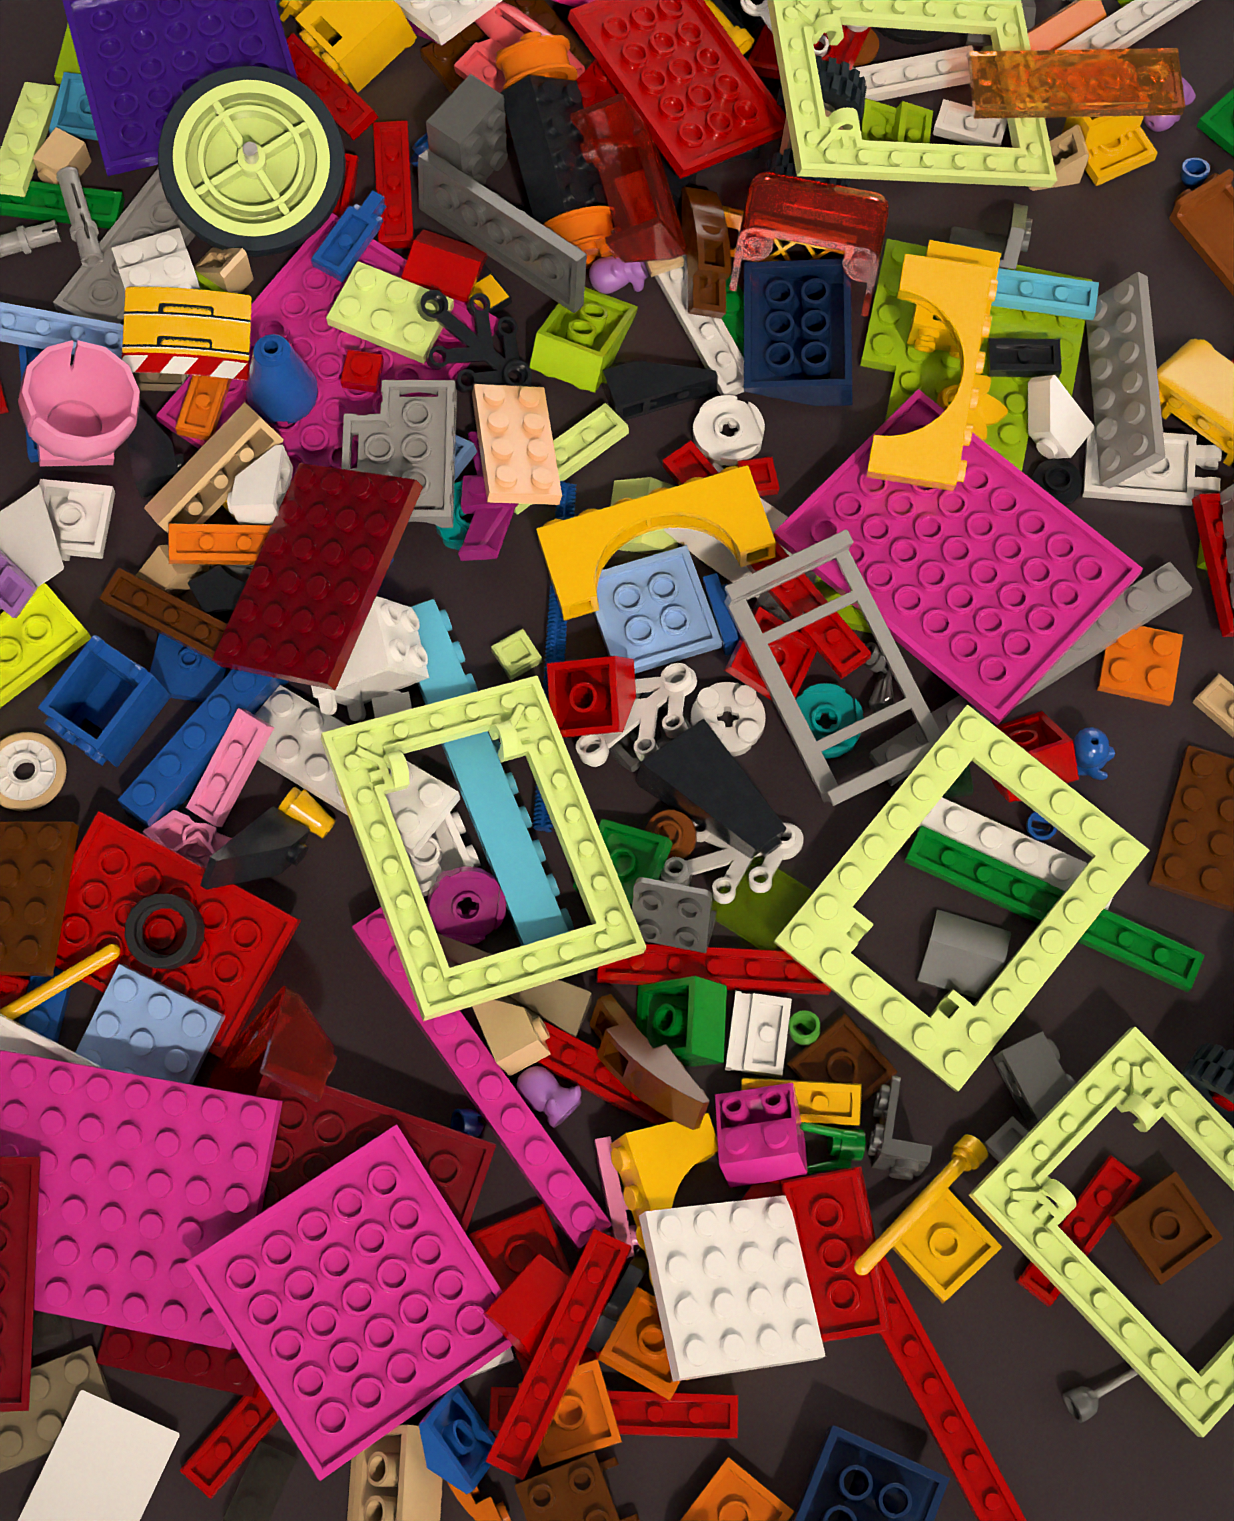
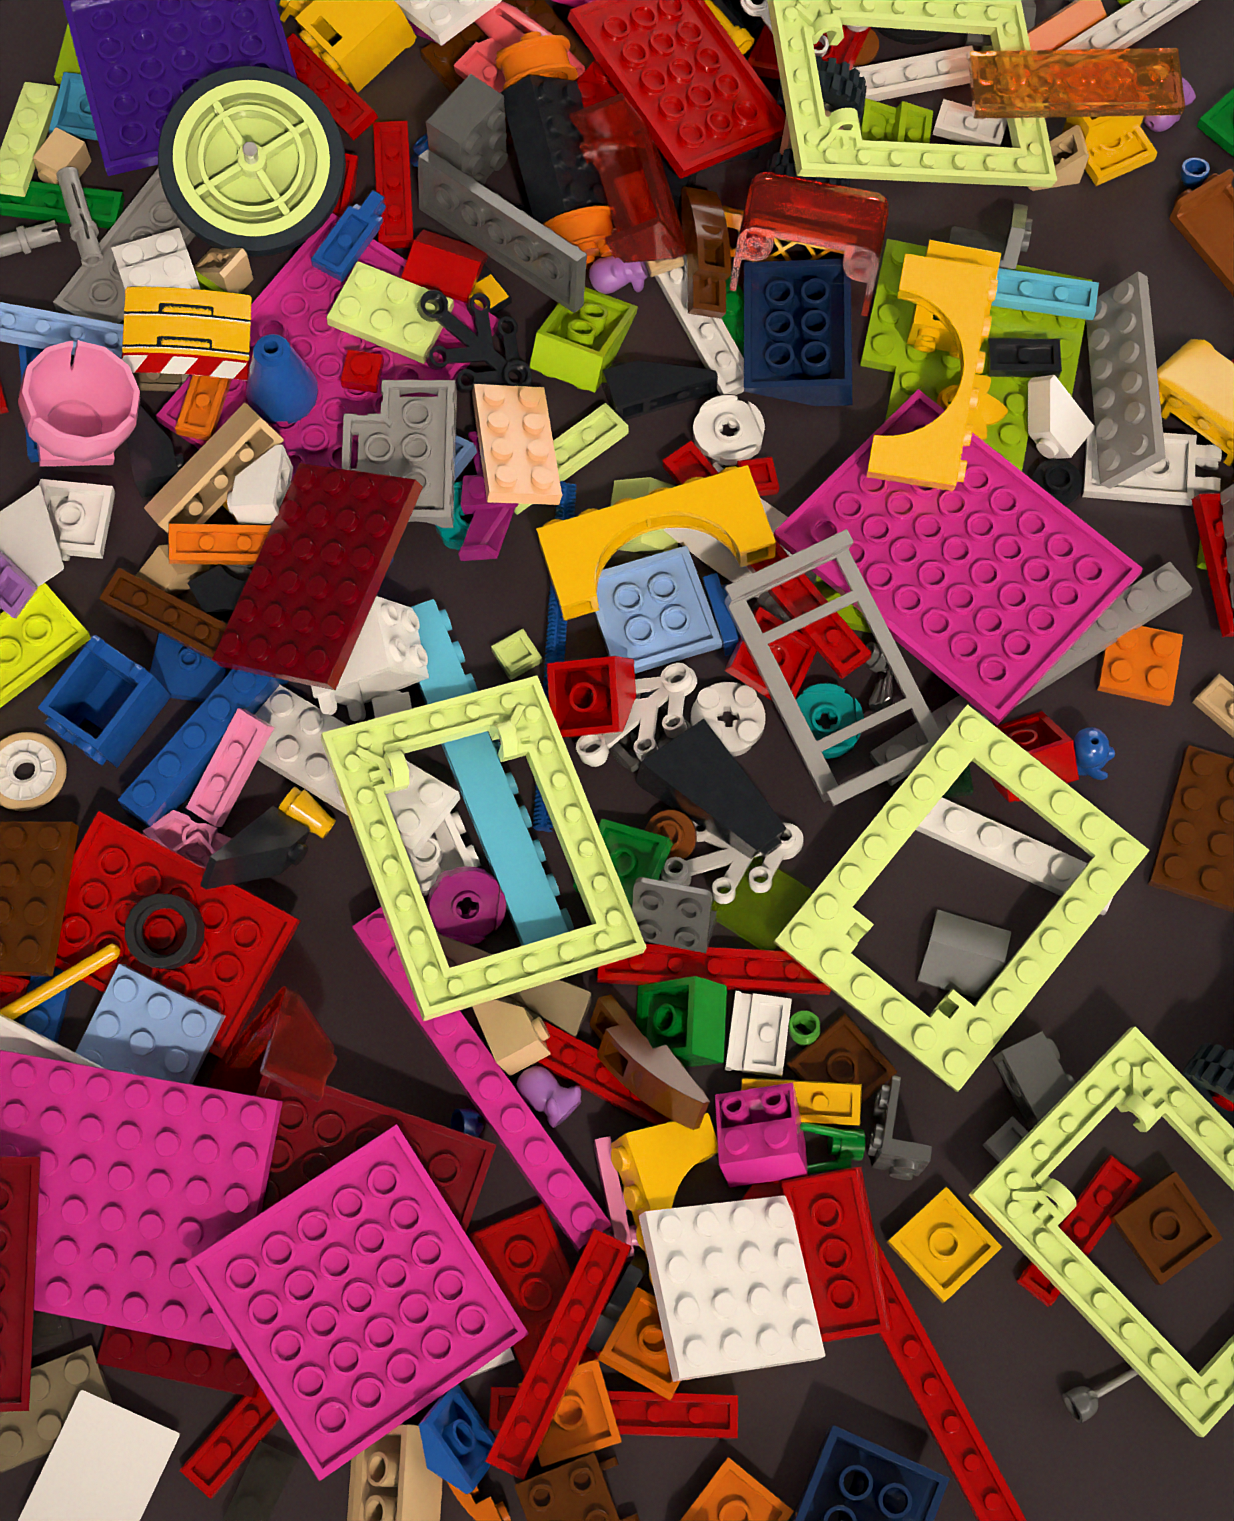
(528, 1305): red slope -> none
(966, 1155): yellow piece -> none
(1035, 898): green plate -> none
(1039, 834): blue hinge -> none

